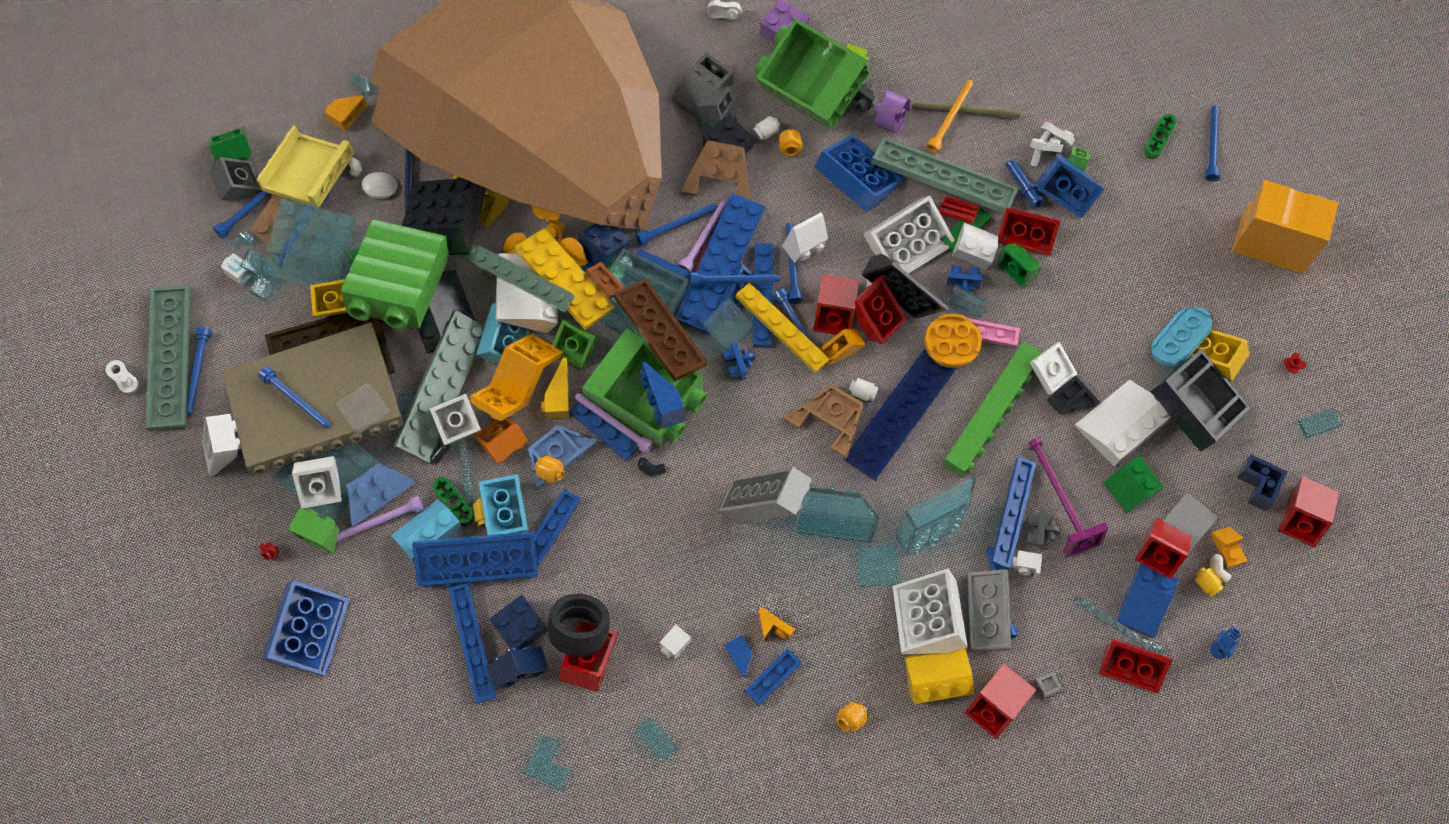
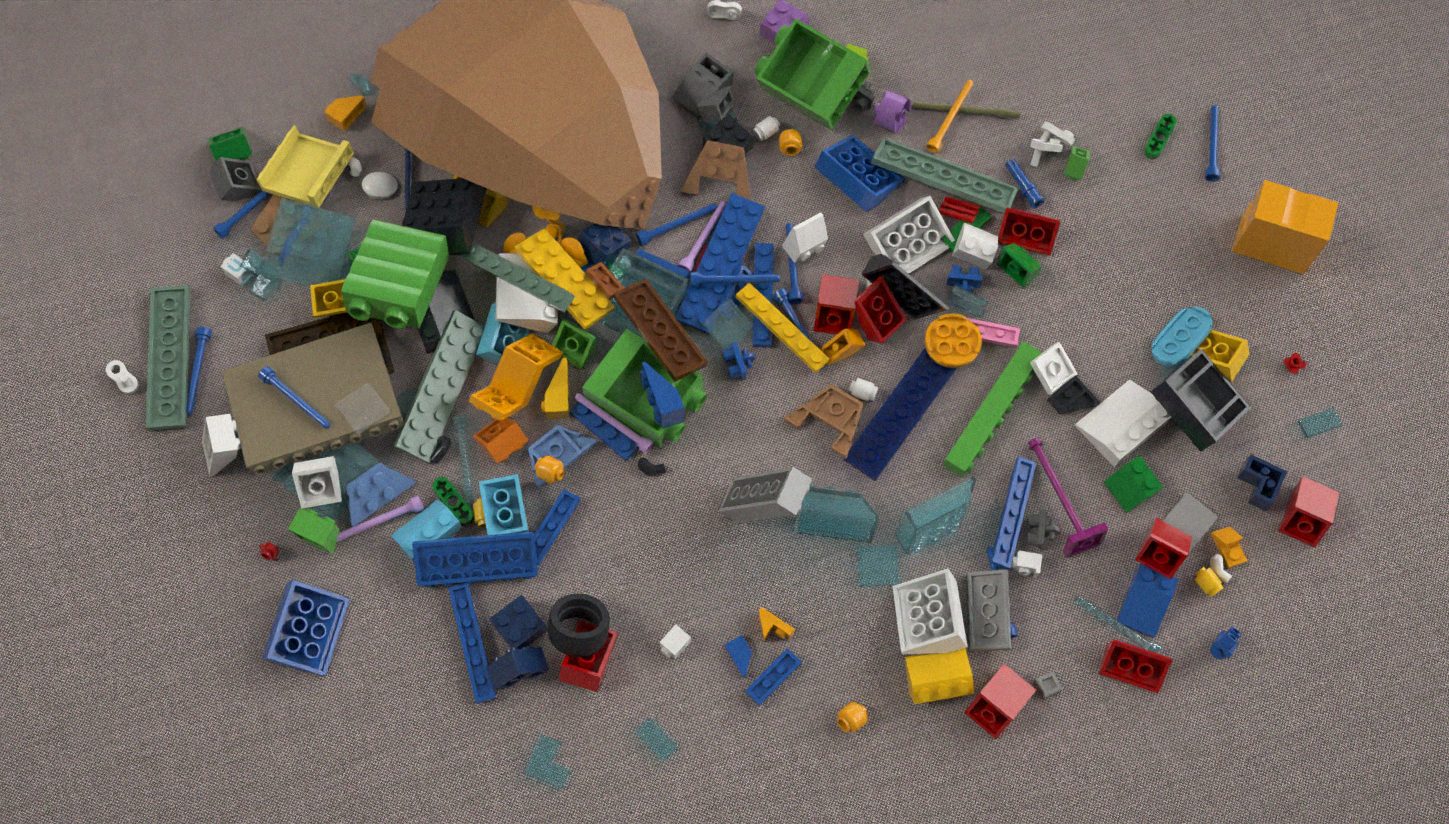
(243, 236): clear light blue hand -> none
(455, 419): white slope -> none
(1069, 186): blue slope -> none

